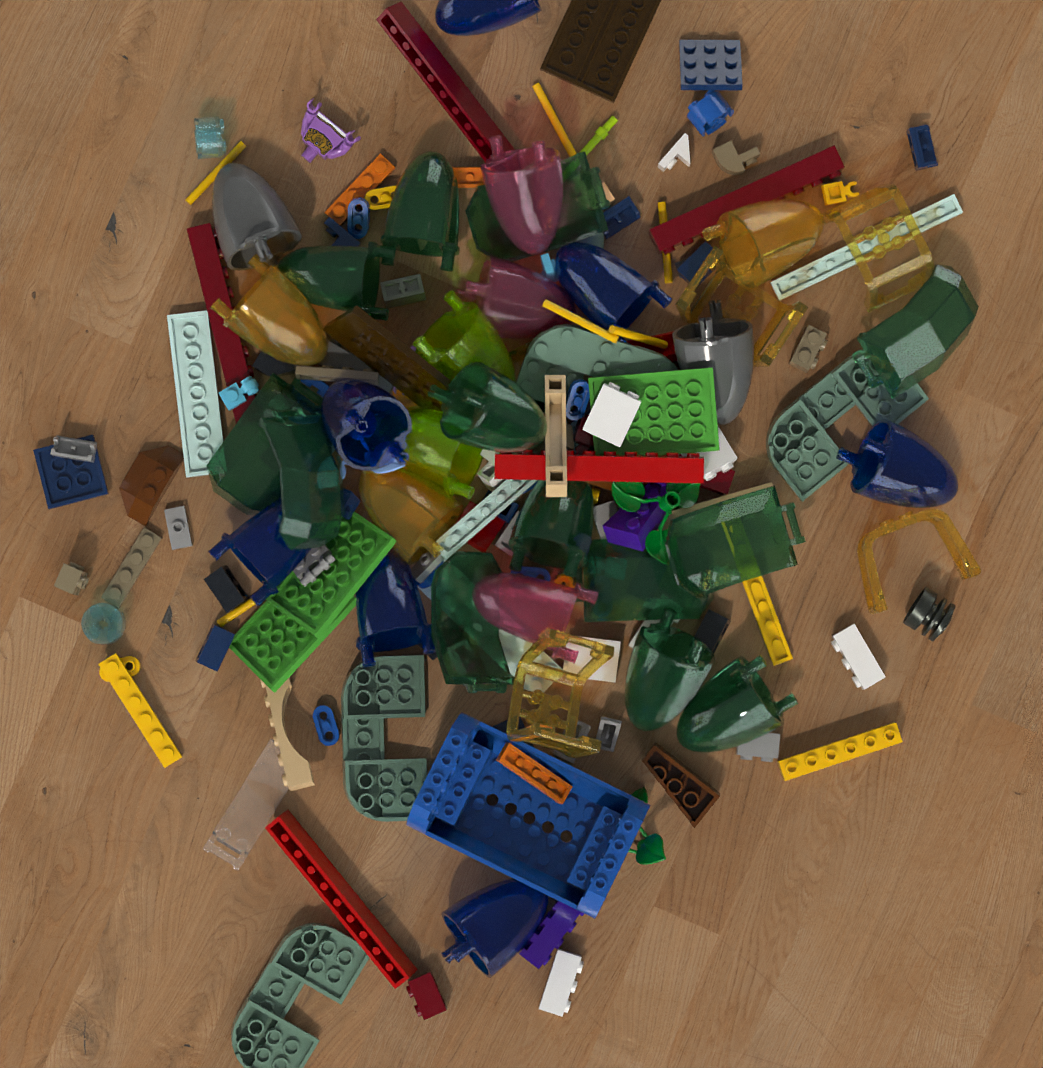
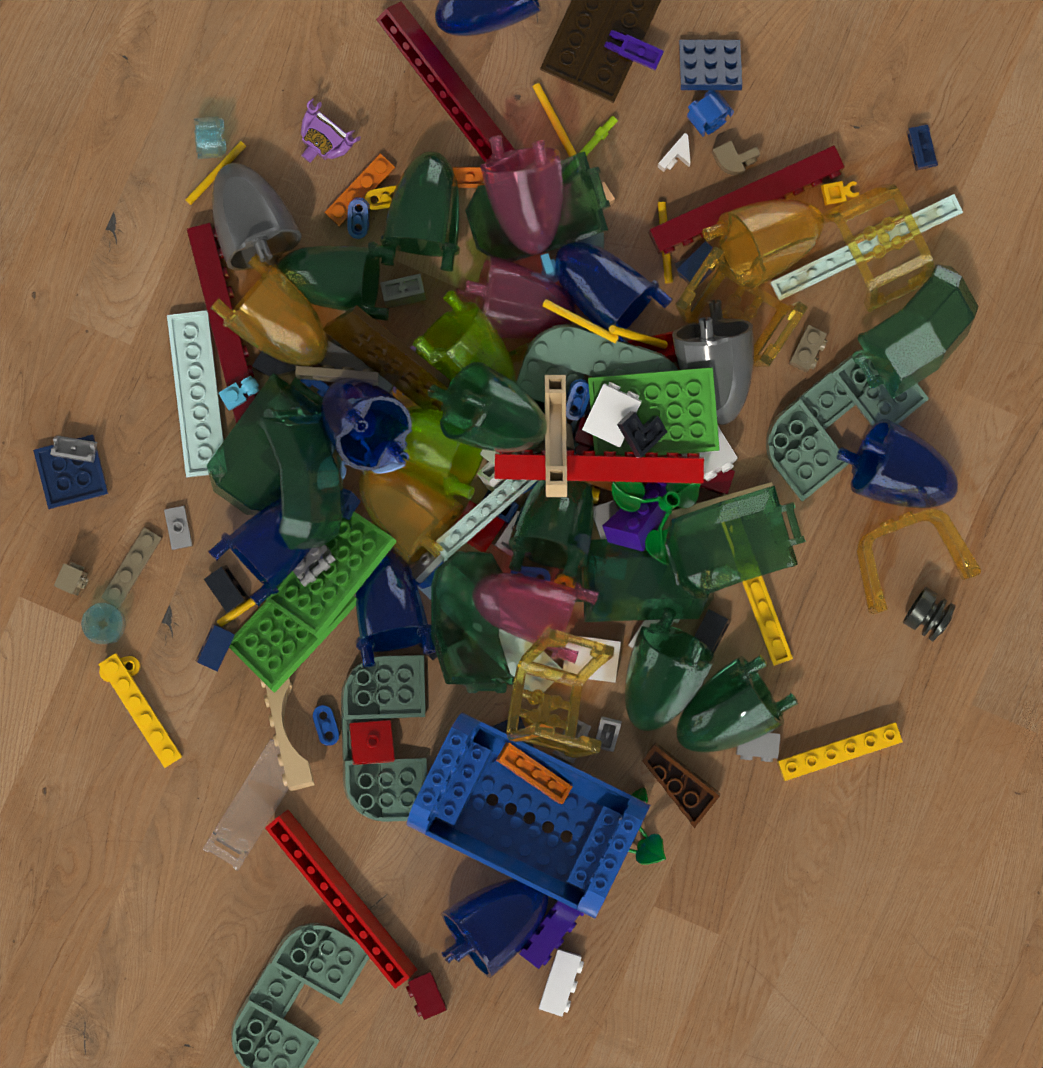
(149, 481): reddish brown wedge -> none
(344, 237): dark blue slope -> none
(371, 742): none -> red plate
(620, 216): dark blue hinge -> none
(636, 50): none -> dark purple hinge
(639, 436): none -> black plate
(857, 657): white brick -> none

